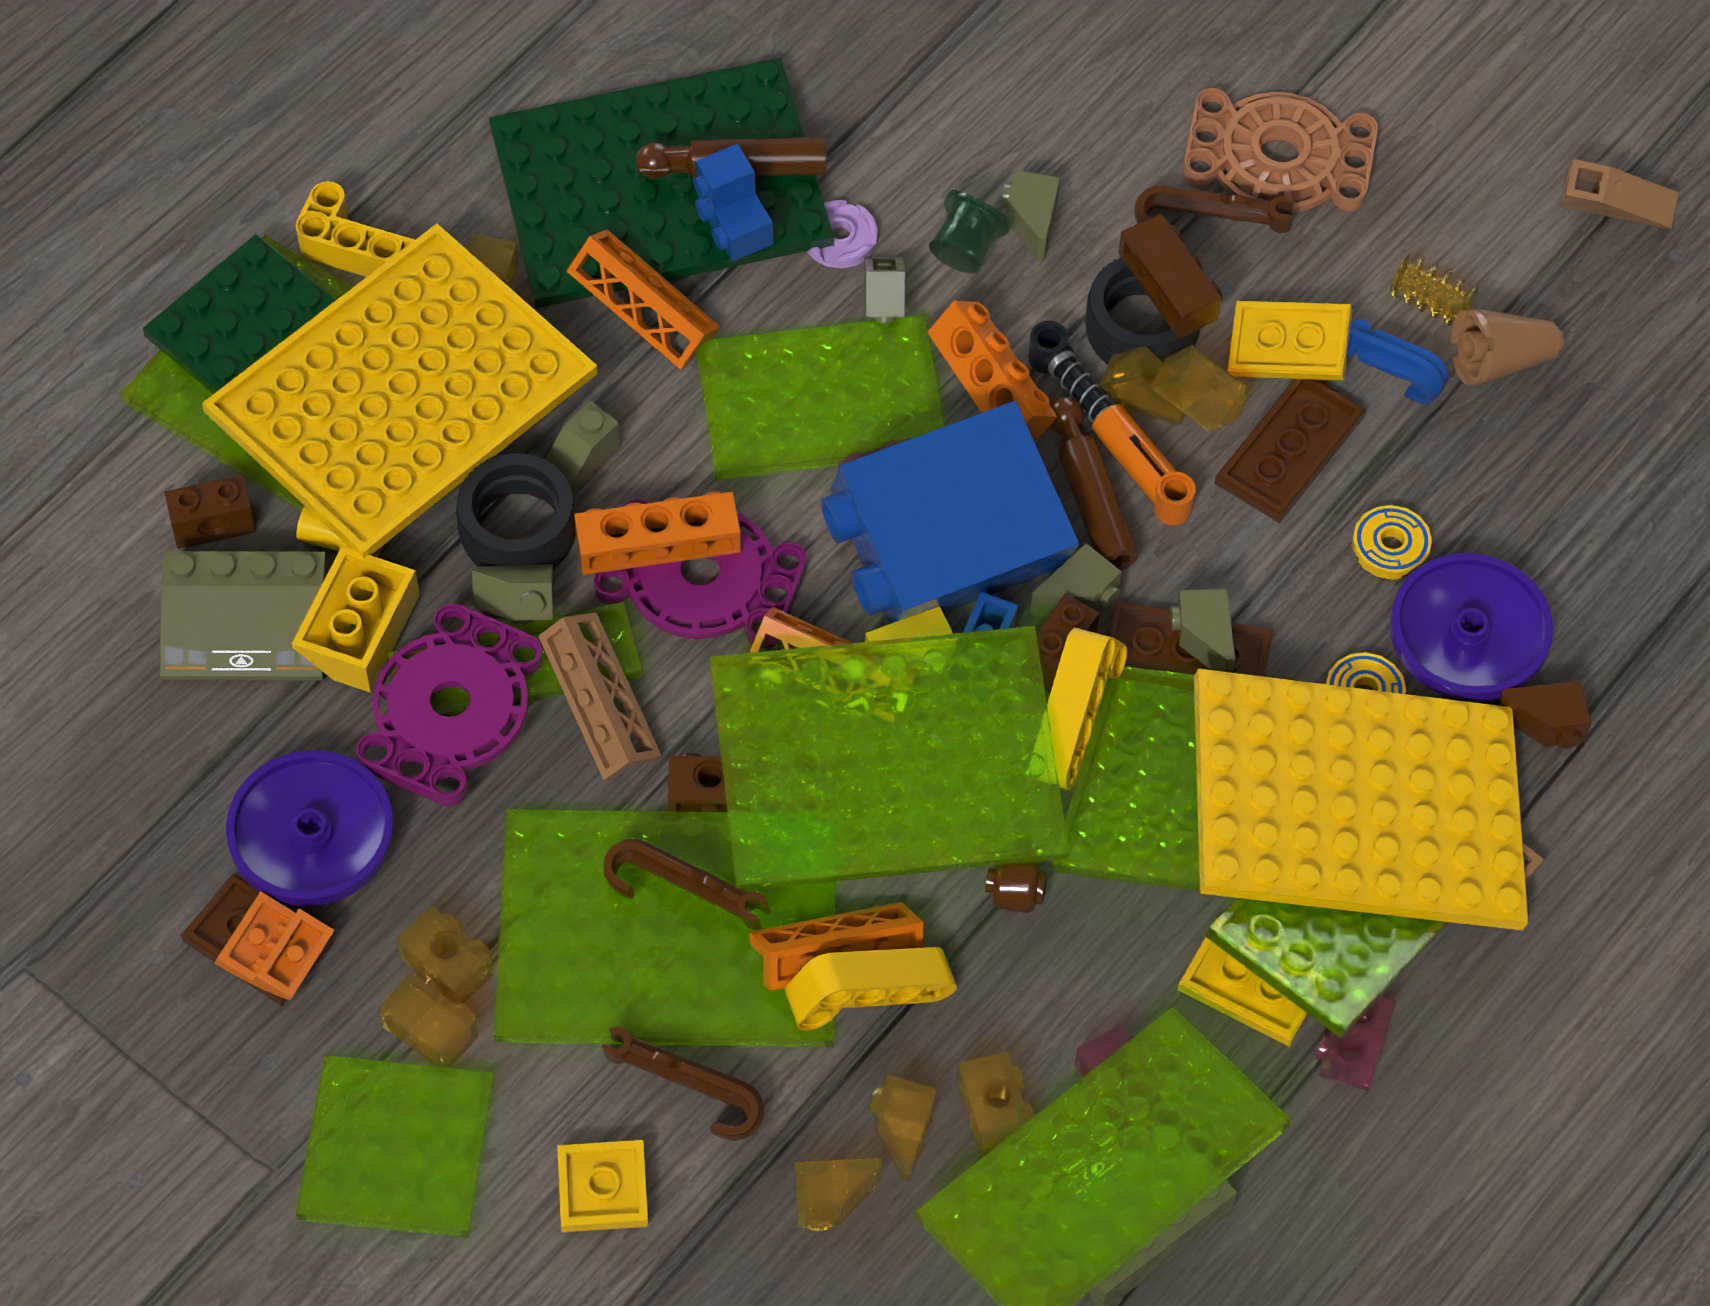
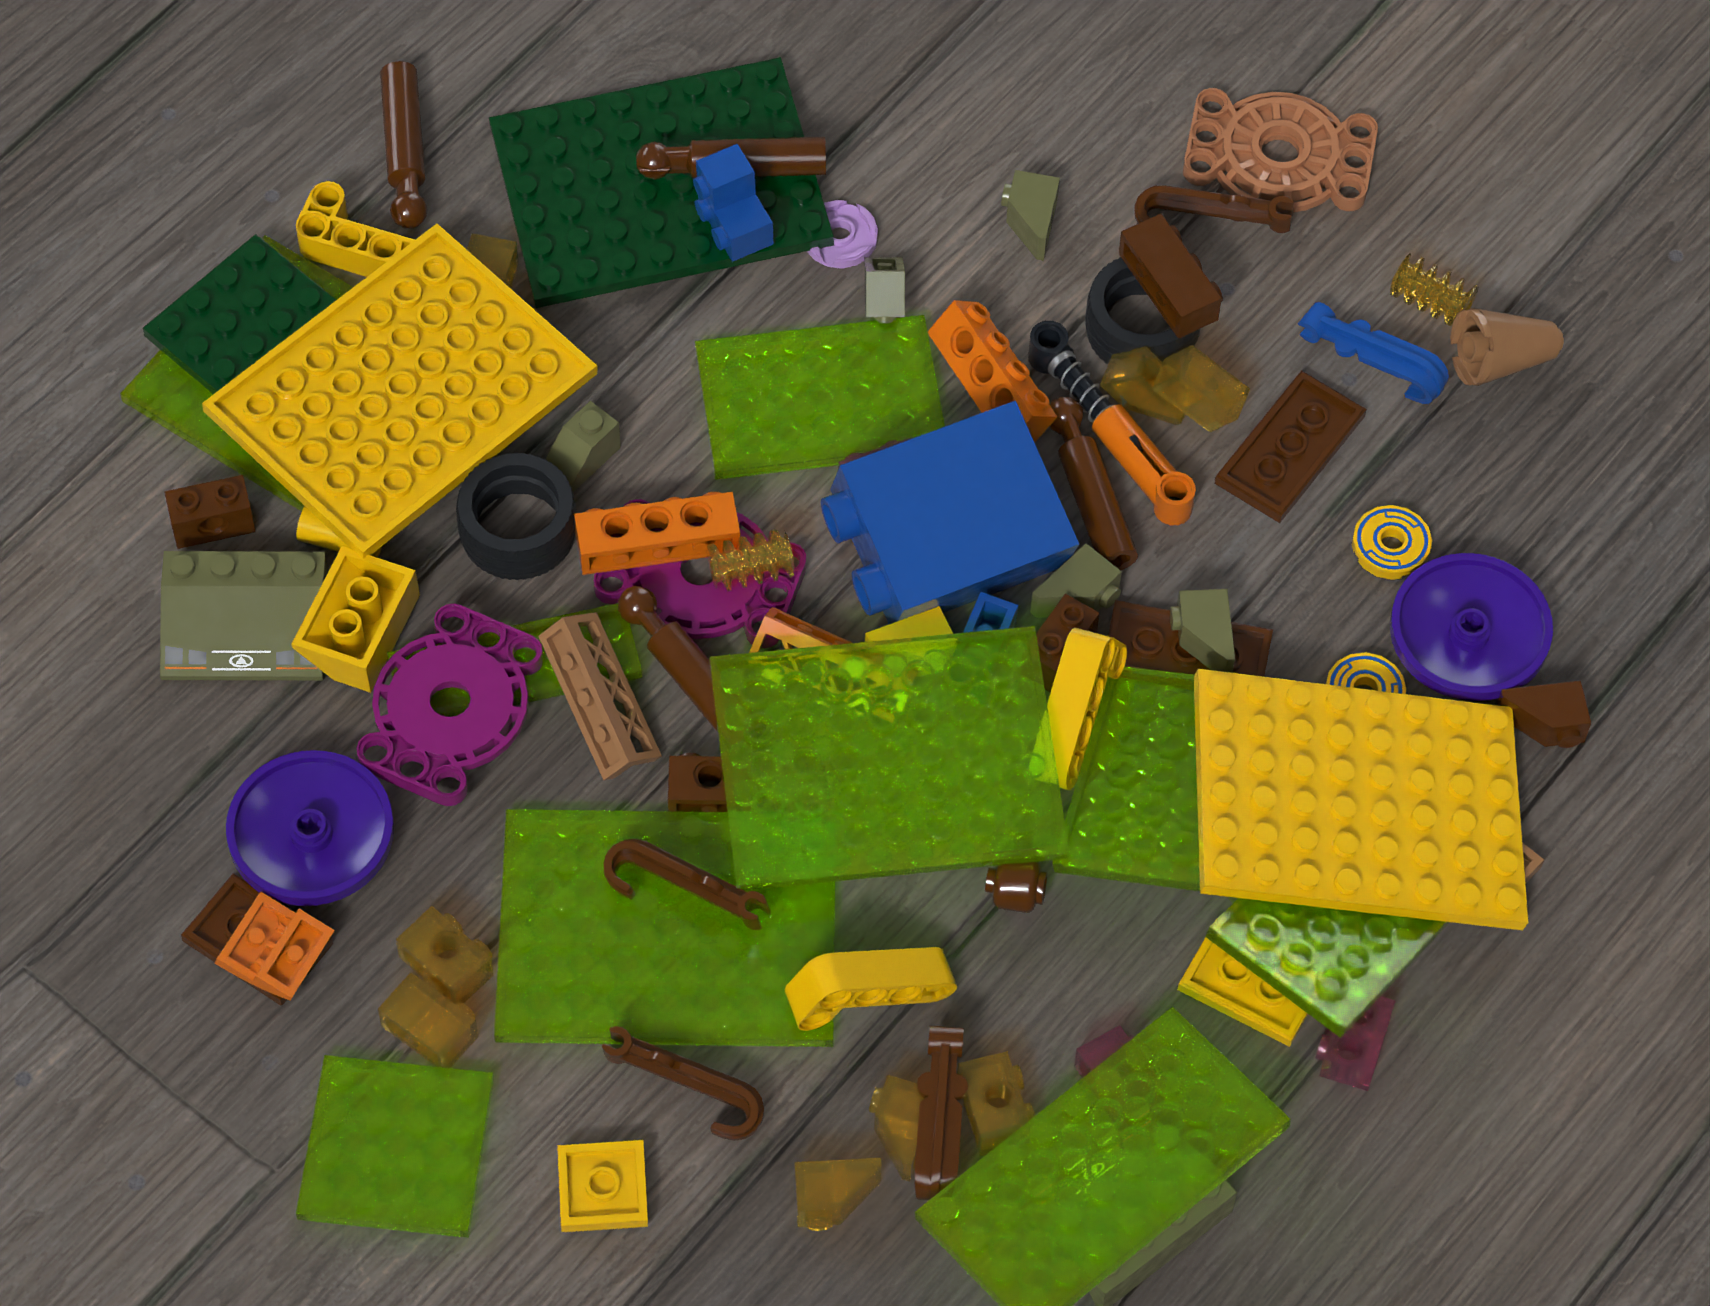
(403, 142): none -> reddish brown piece
(515, 591): olive slope -> none
(649, 286): orange fence -> none
(672, 649): none -> reddish brown piece
(750, 559): none -> clear yellow piece
(843, 932): orange fence -> none
(939, 1113): none -> reddish brown piece
(967, 232): clear green piece -> none
(1290, 340): yellow tile -> none
(1617, 195): medium nougat slope -> none

